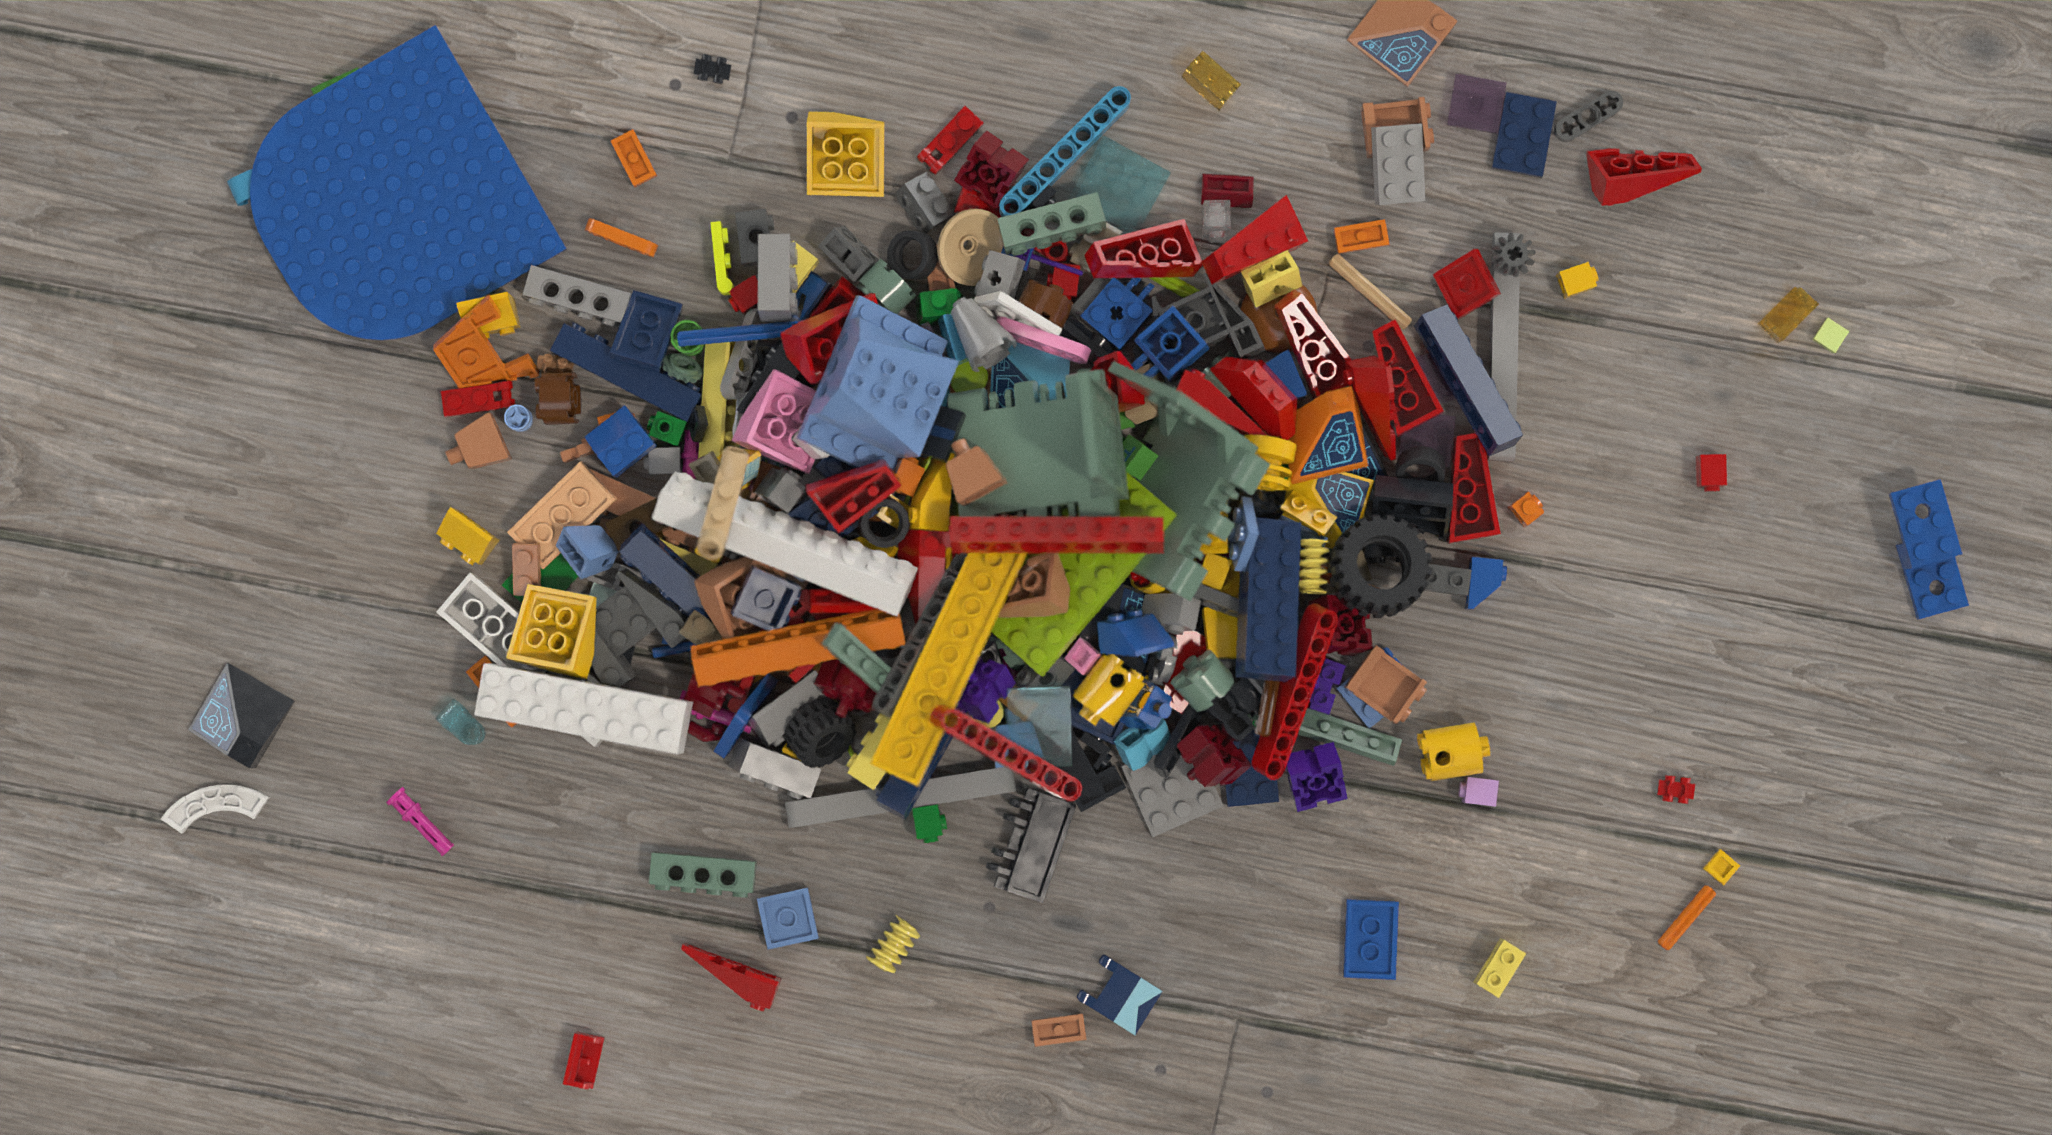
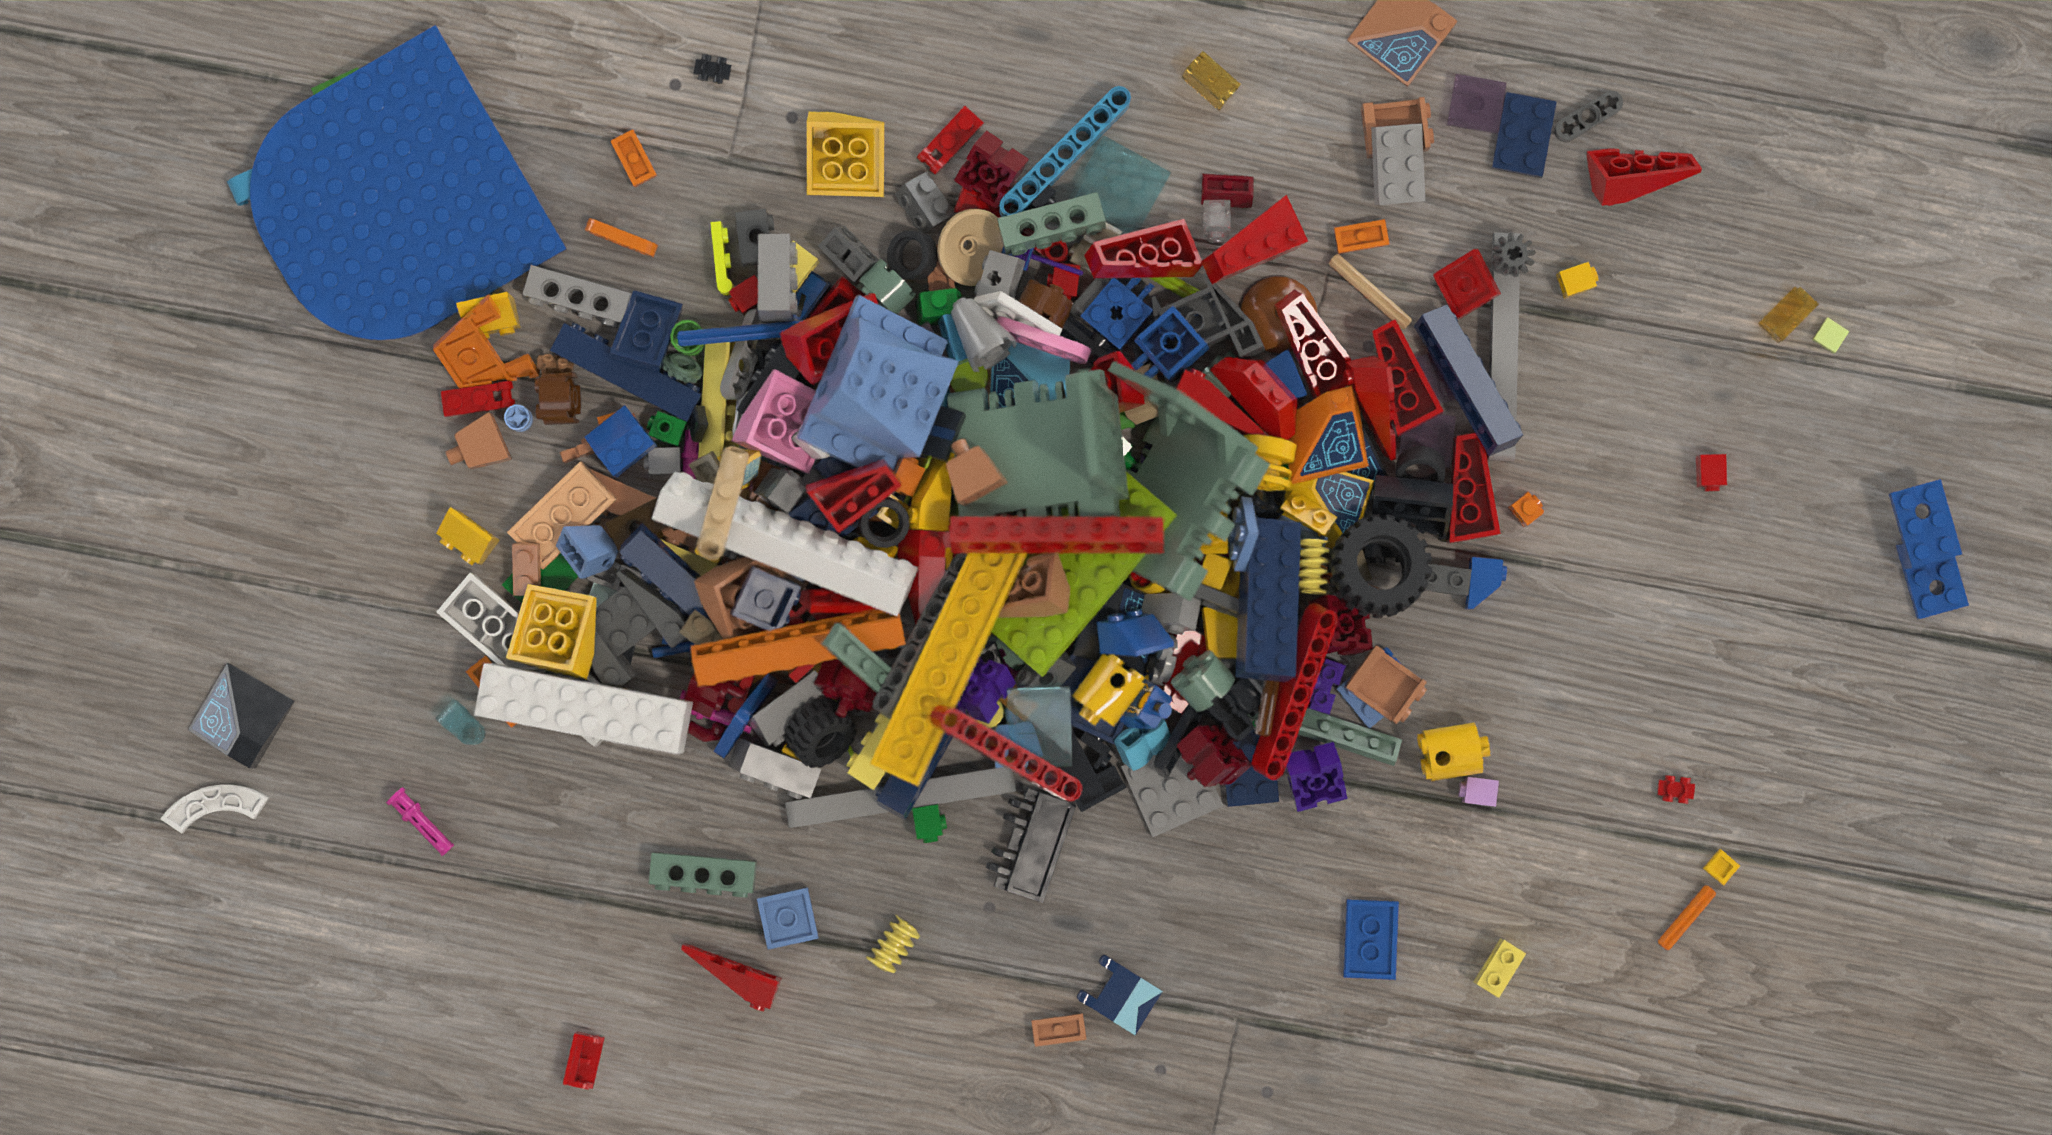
(1083, 656): bright pink plate -> none
(1137, 457): bright green brick -> none
(1271, 278): light yellow brick -> none

